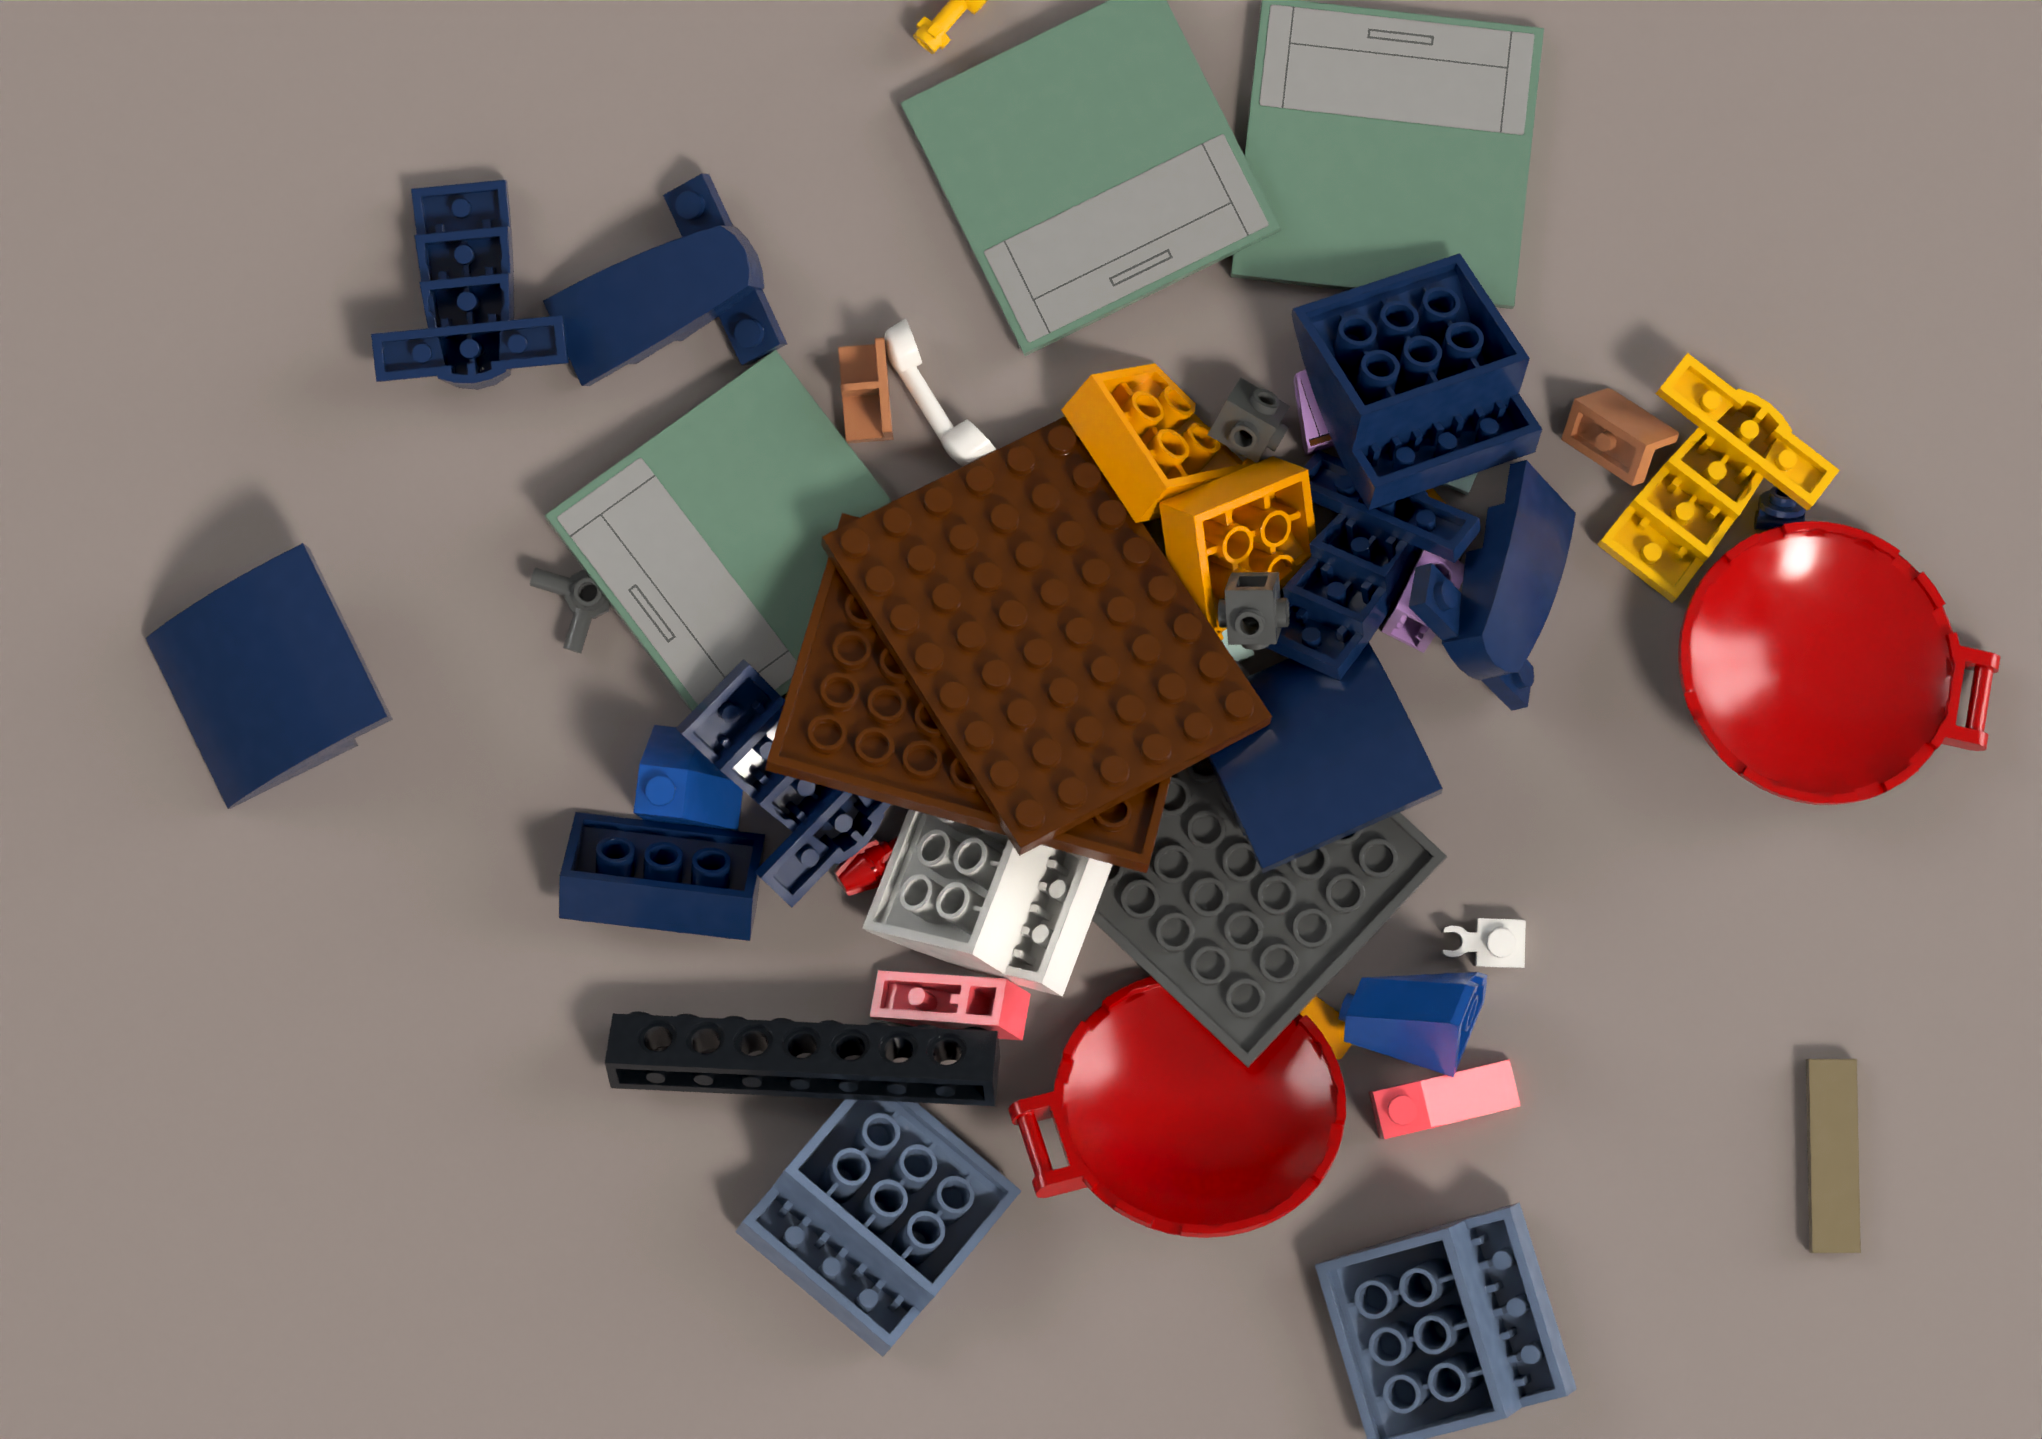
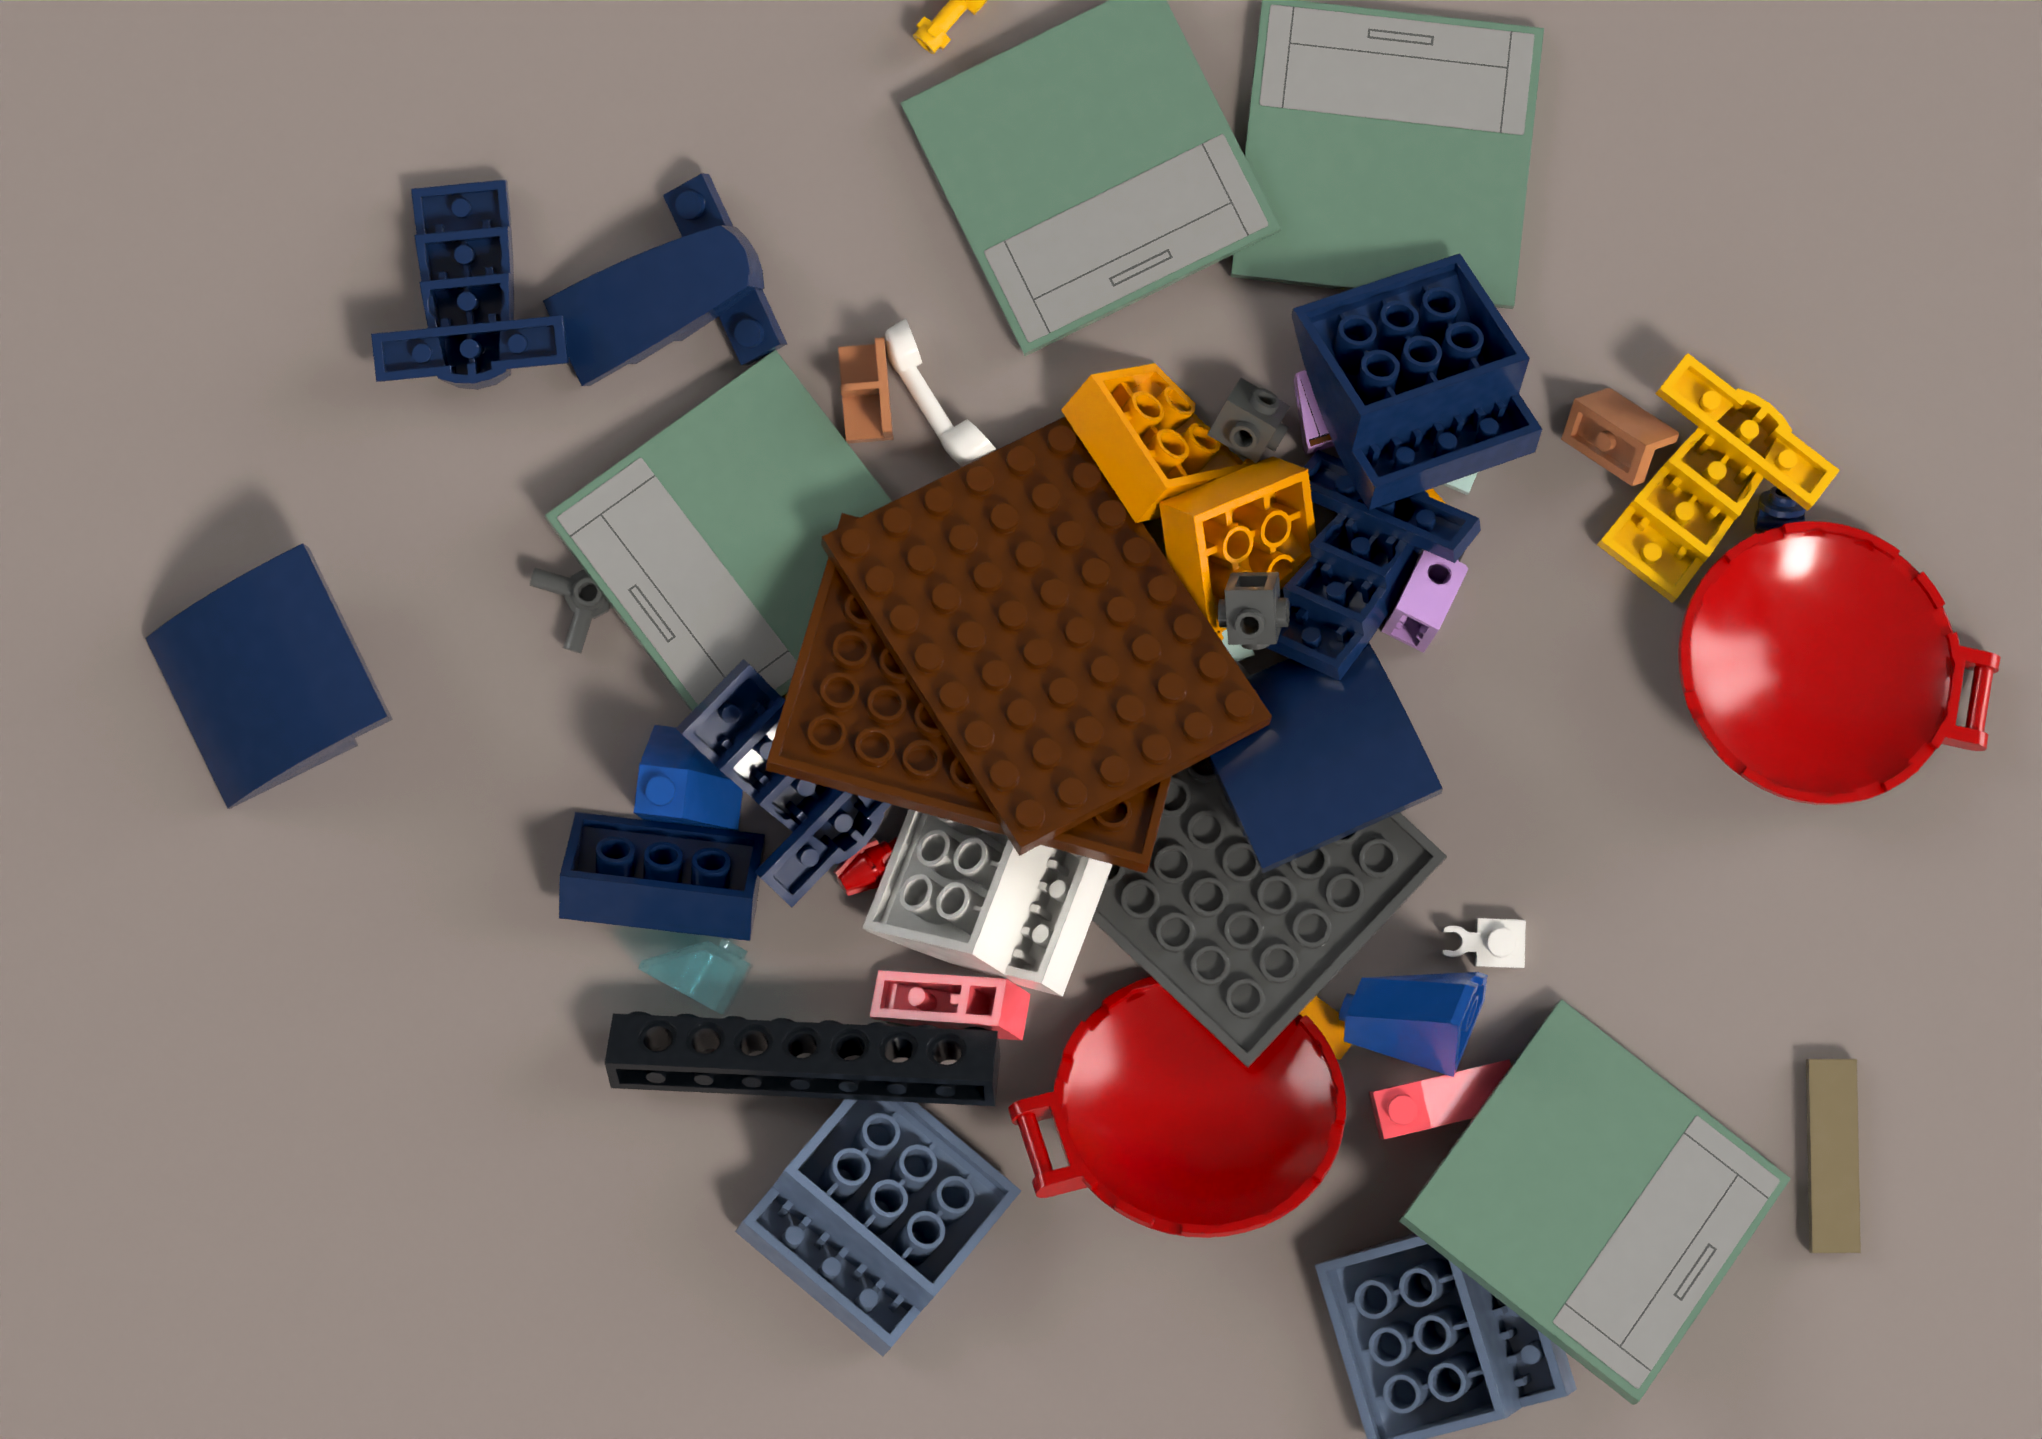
(703, 972): none -> clear light blue slope
(1504, 587): dark blue slope -> none
(1596, 1201): none -> sand green tile

